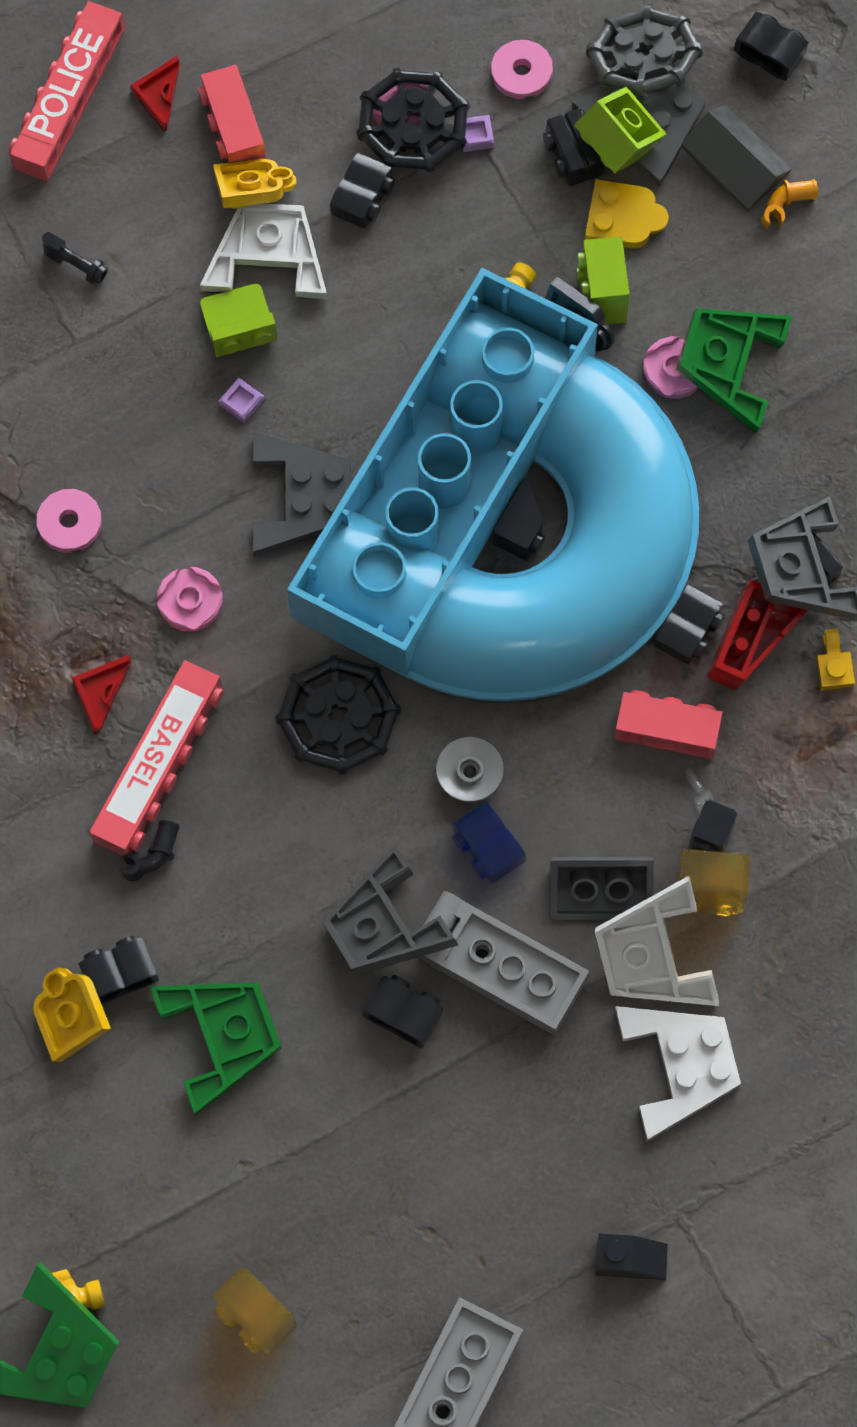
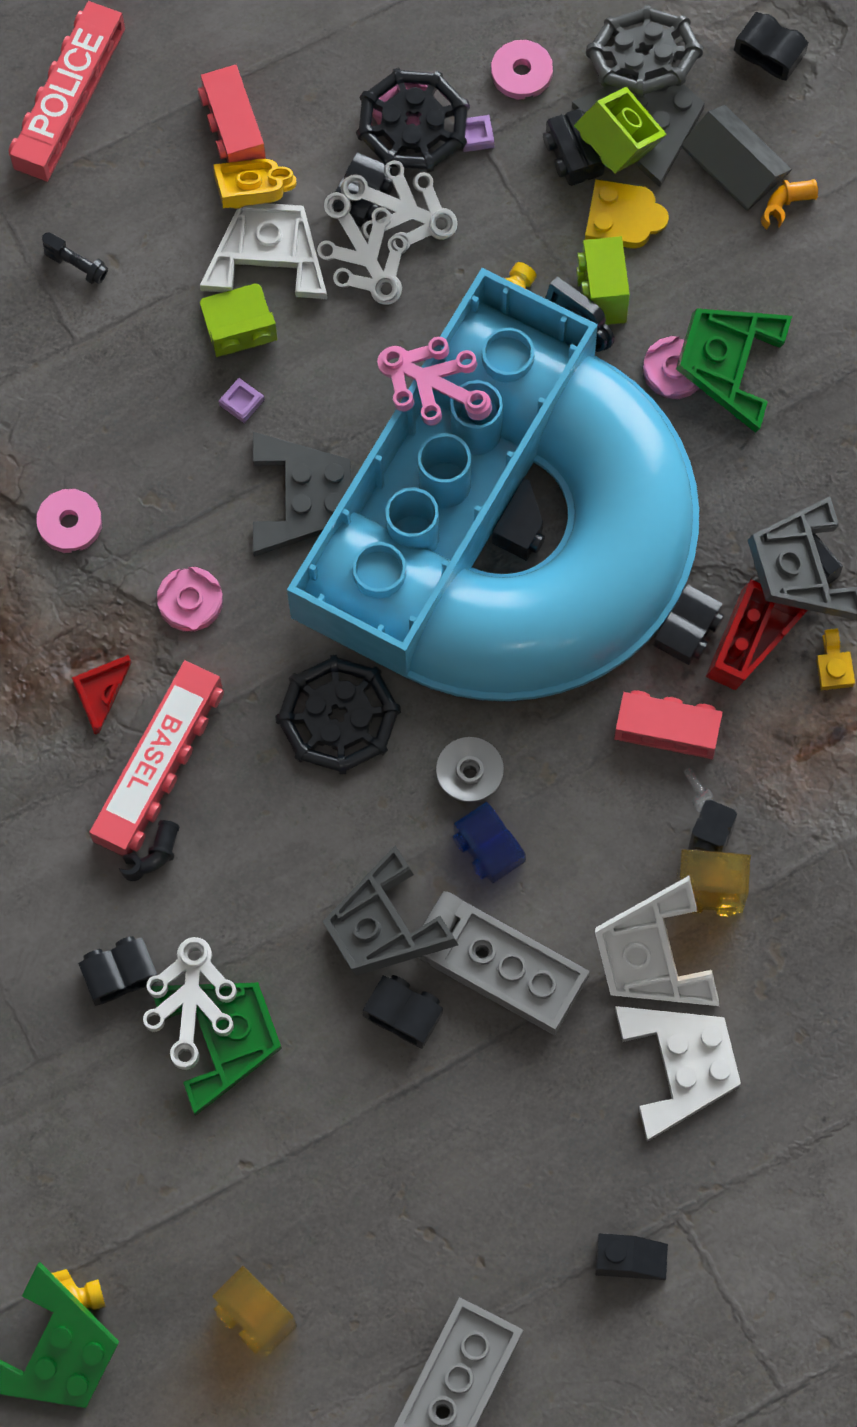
(69, 1013): yellow plate -> none
(157, 91): red tile -> none
(190, 996): none -> white plant
(365, 253): none -> white plant
(404, 207): none -> white plant
(431, 378): none -> bright pink plant
(598, 886): dark grey slope -> none

